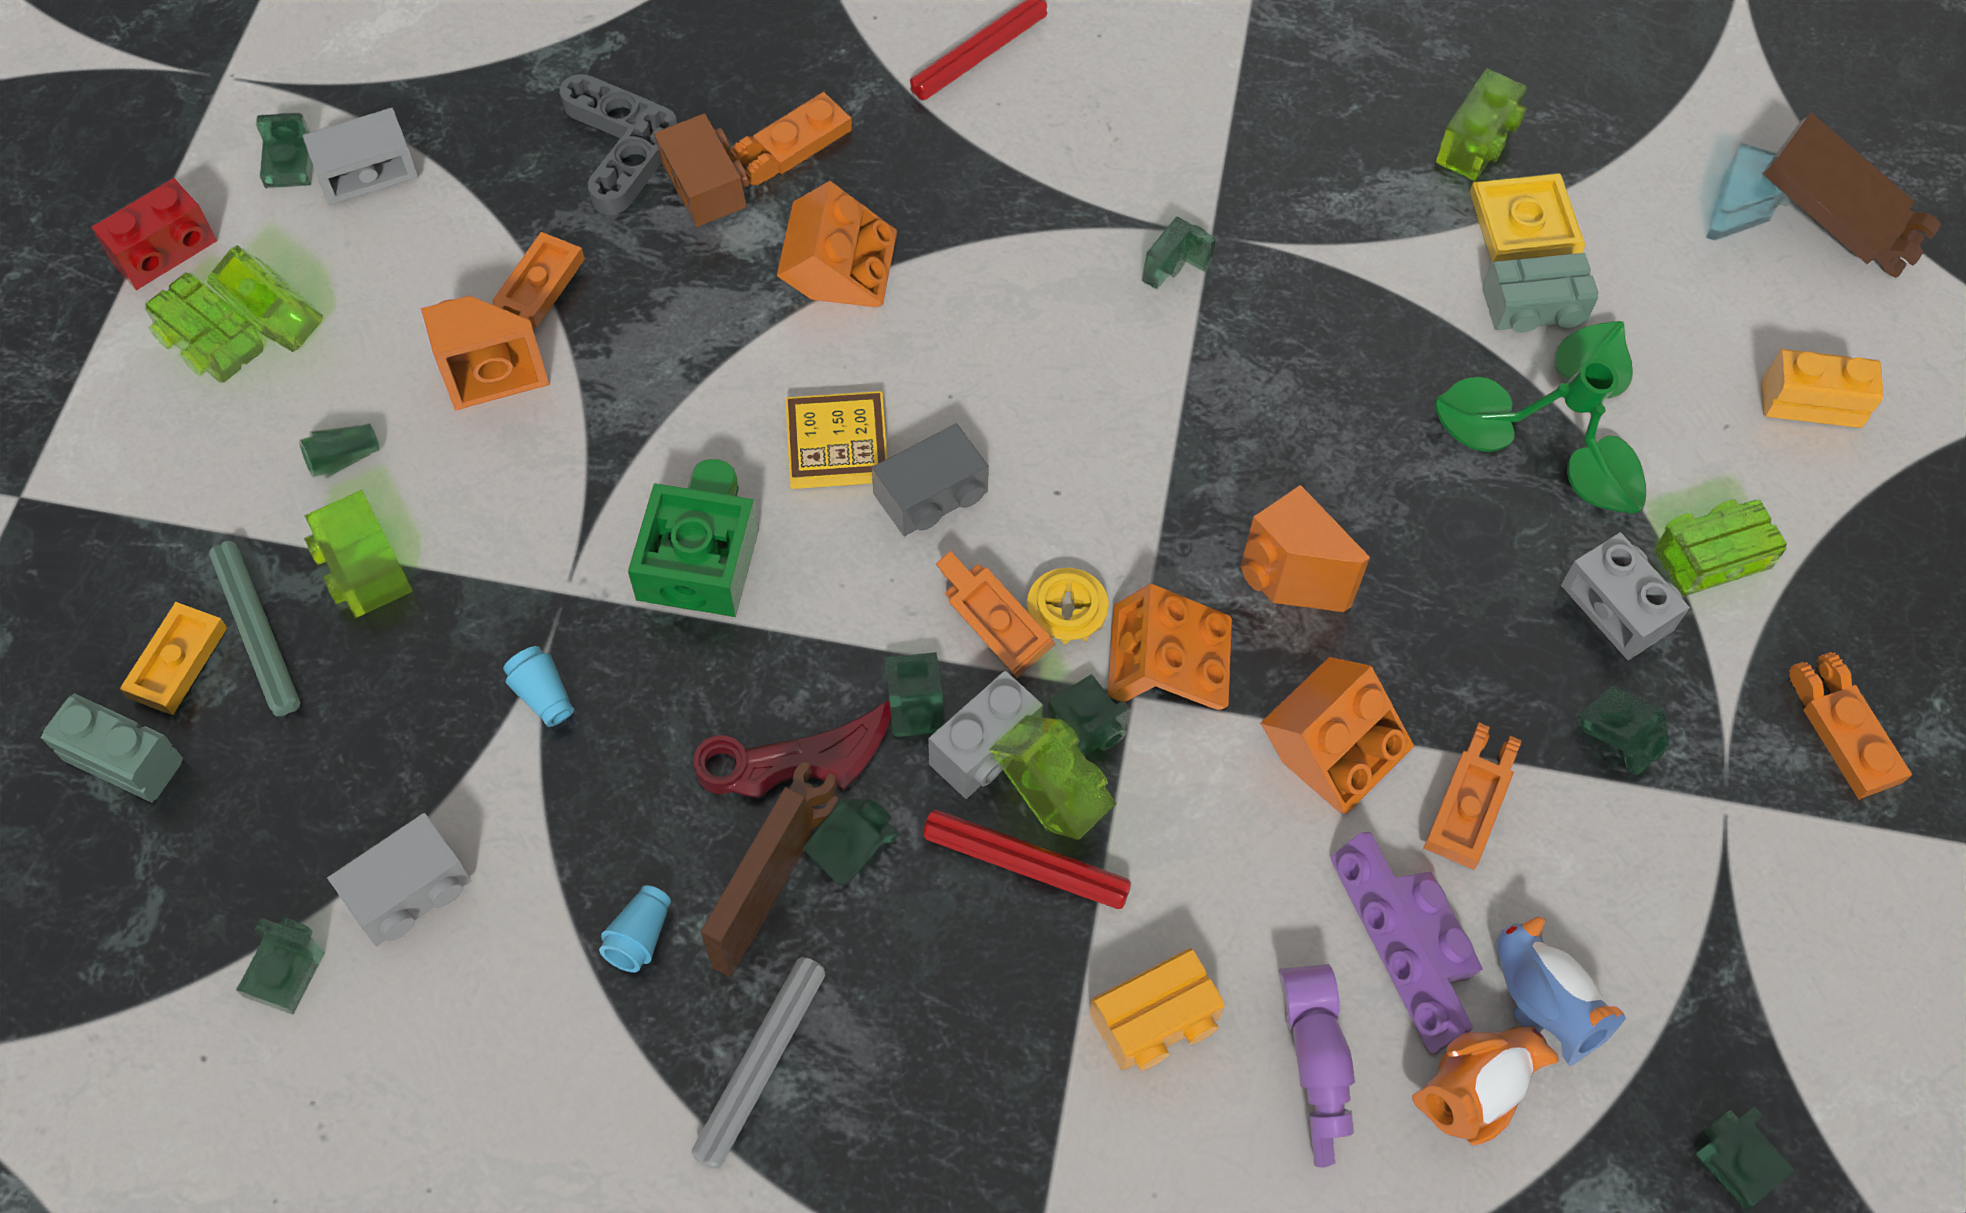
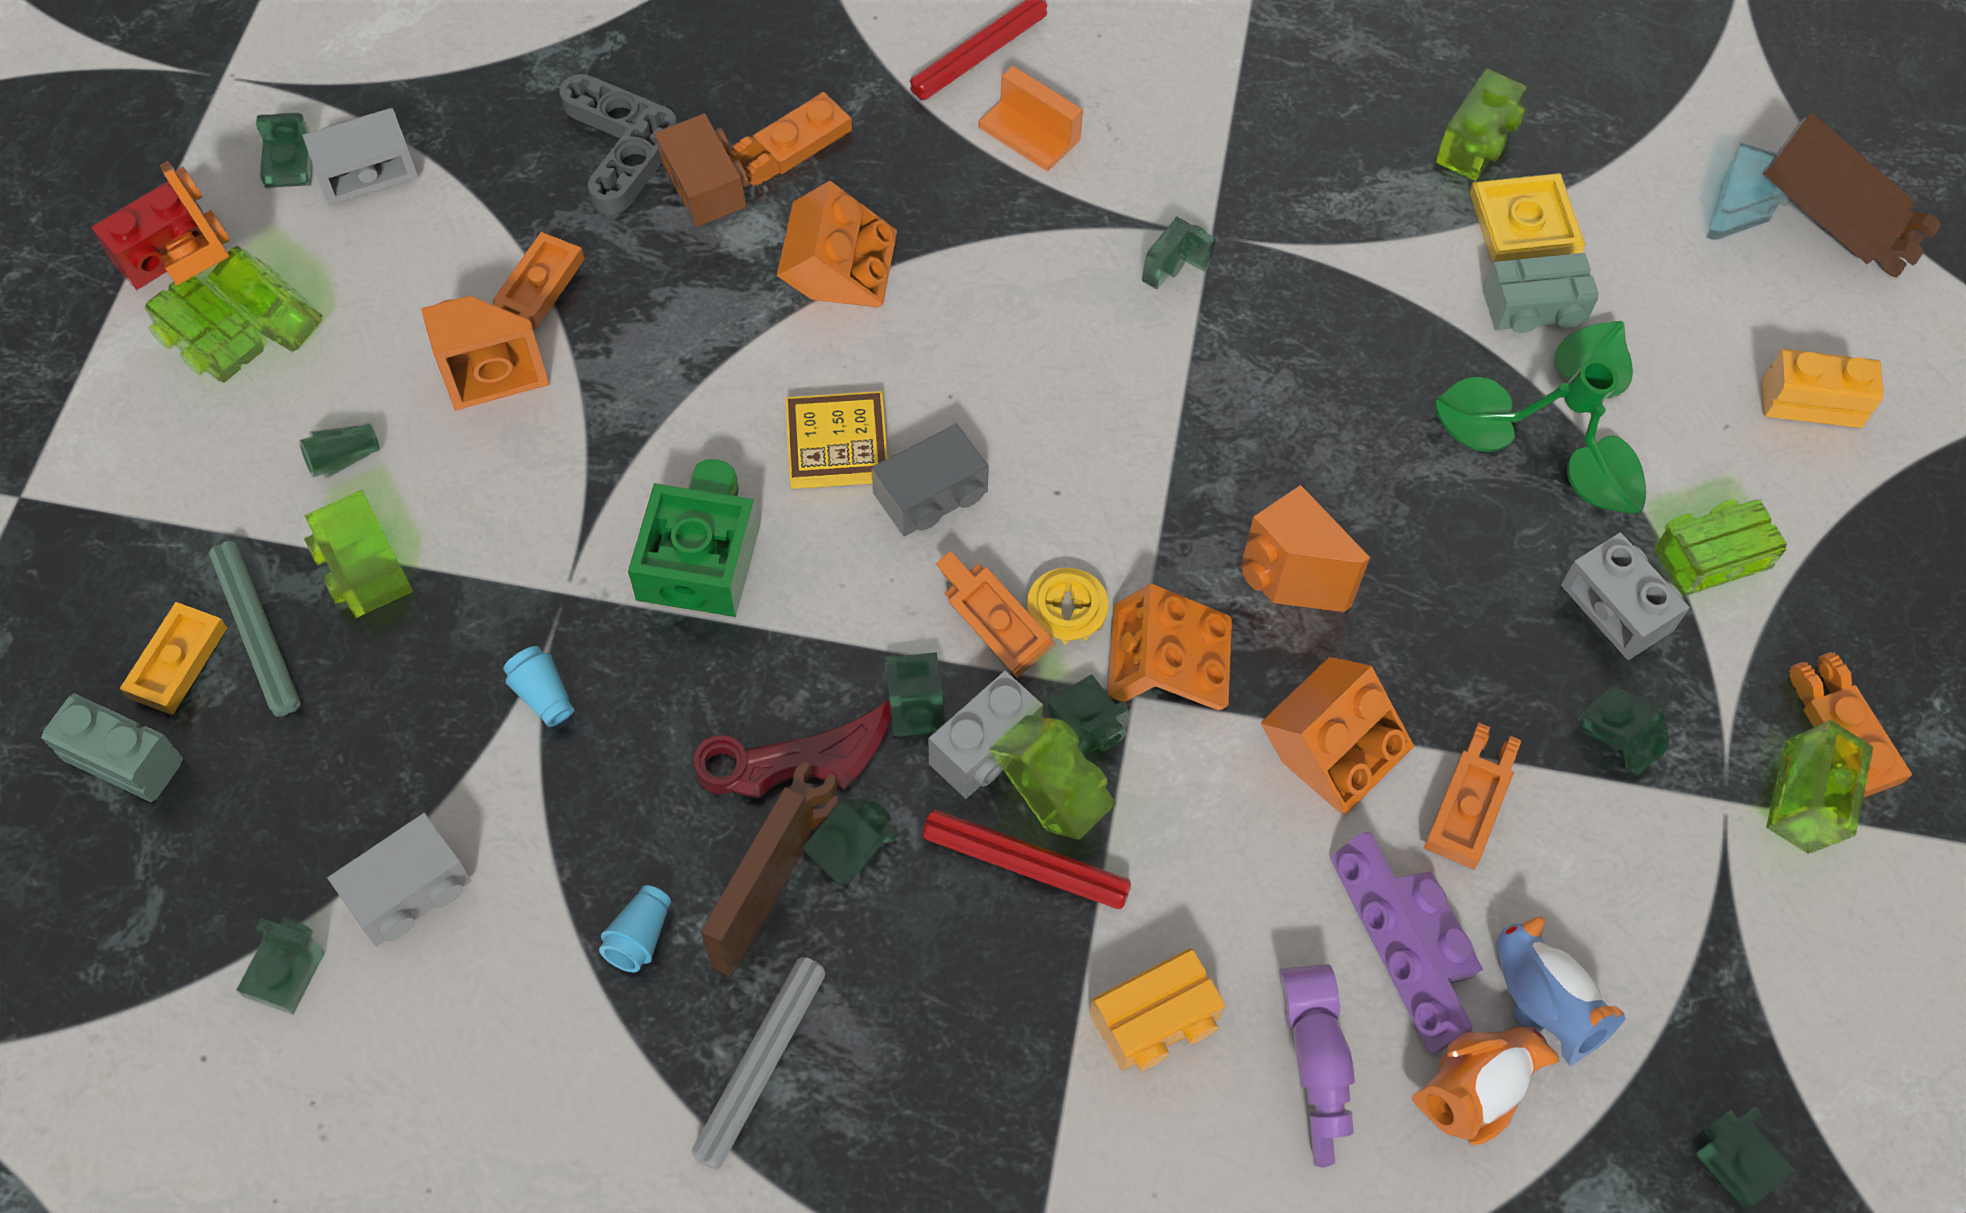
(187, 253): none -> orange bracket
(1033, 120): none -> orange panel
(1820, 787): none -> clear neon green brick

